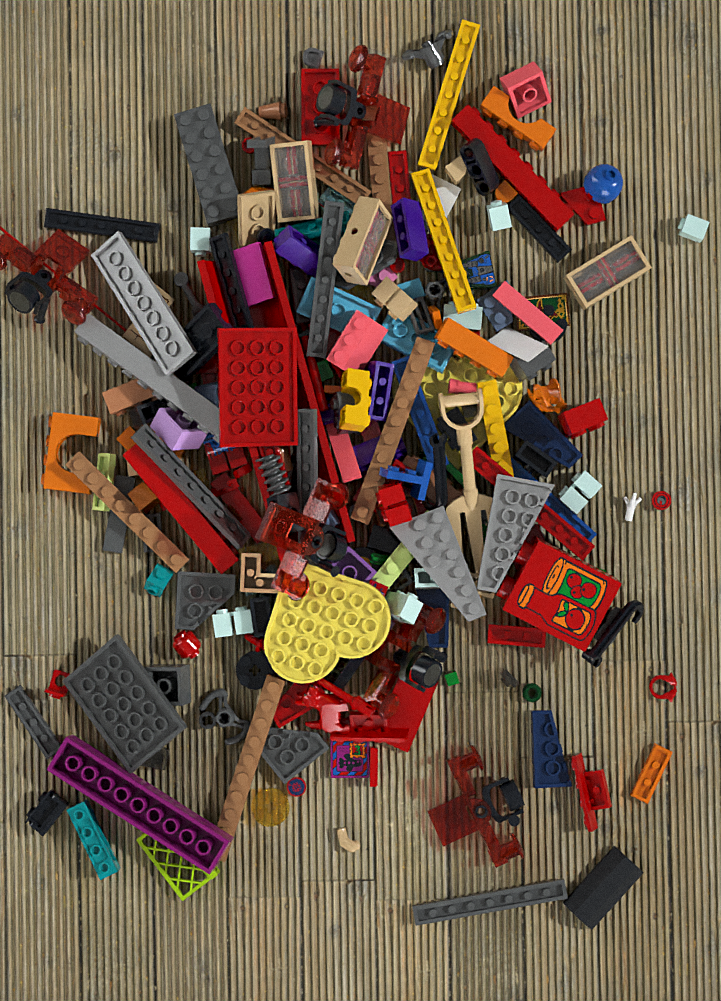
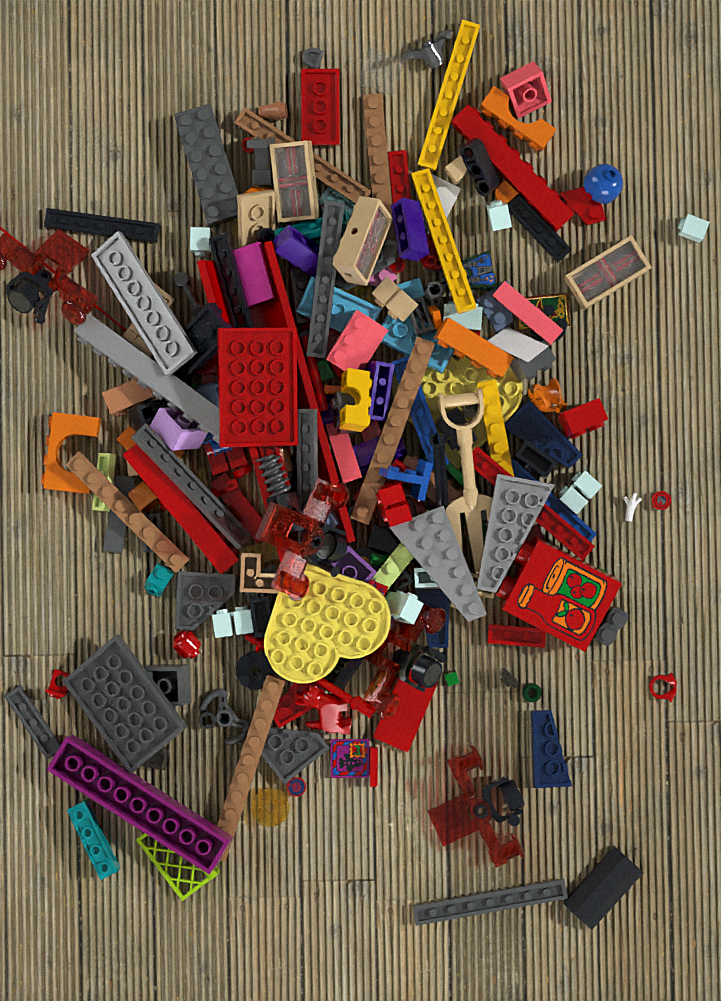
(46, 812): black hinge -> none
(331, 99): clear red piece -> none
(345, 842): tan arm -> none
(370, 729): red bracket -> none
(456, 386): coral pin -> none
(592, 790): red bracket -> none
(593, 655): black piece -> none
(651, 773): orange tile -> none

